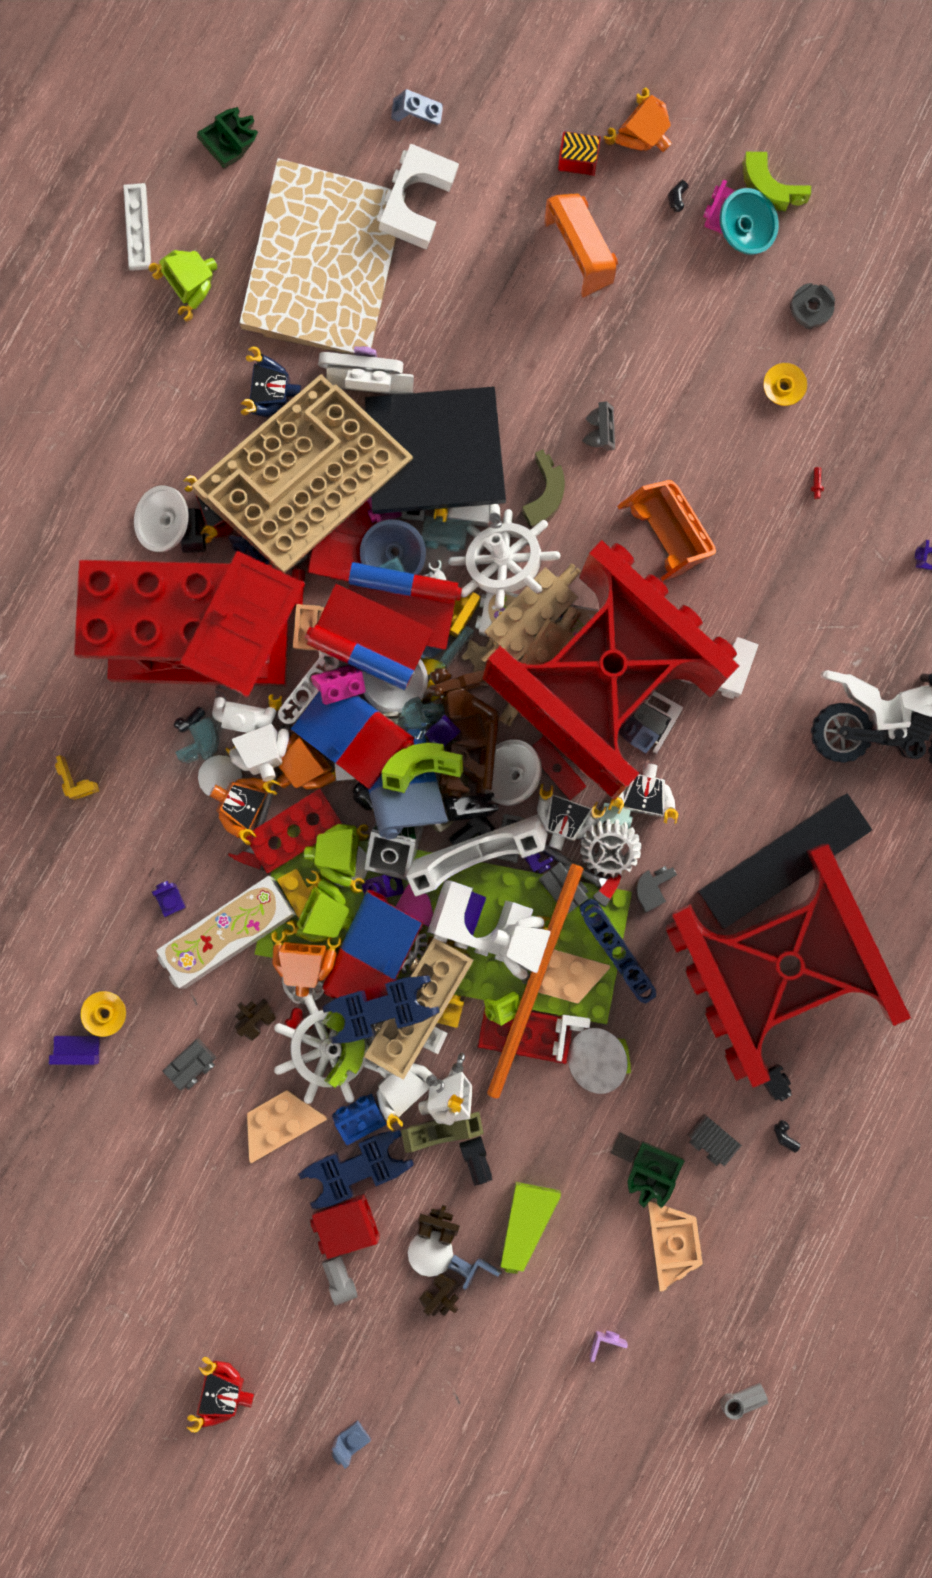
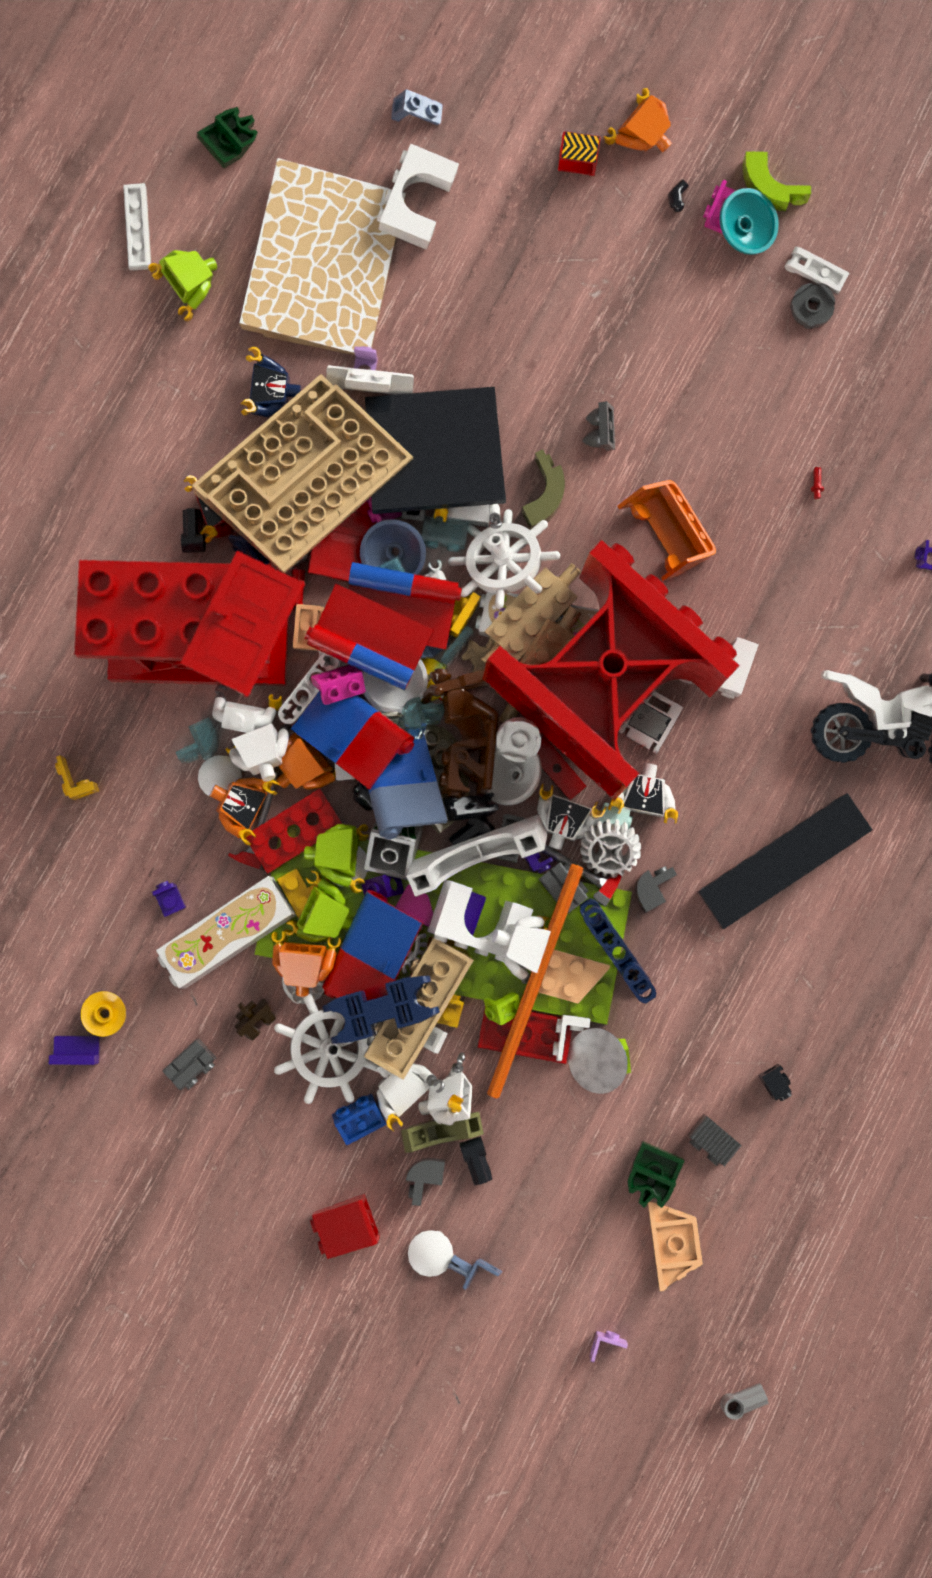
(161, 518): white dish -> none
(194, 717): black arm -> none
(220, 1395): torso -> none
(279, 1123): light nougat wing -> none
(295, 1018): red piece -> none
(339, 1175): dark blue piece -> none
(341, 1286): light grey piece -> none
(348, 1443): sand blue bracket -> none
(351, 1052): lime arch -> none
(359, 362): white beam -> none
(417, 760): lime arch -> none
(424, 1171): none -> dark grey brick
(435, 1303): dark brown hips -> none
(442, 731): dark purple bracket -> none
(447, 1229): dark brown hips -> none
(518, 739): none -> white tile
(527, 1220): lime slope -> none
(583, 240): orange windscreen -> none
(625, 1147): clear smoke tile -> none
(638, 734): sand blue bracket -> none
(753, 990): red piece -> none
(783, 1138): black arm -> none
(789, 375): yellow dish -> none
(817, 270): none -> white plate

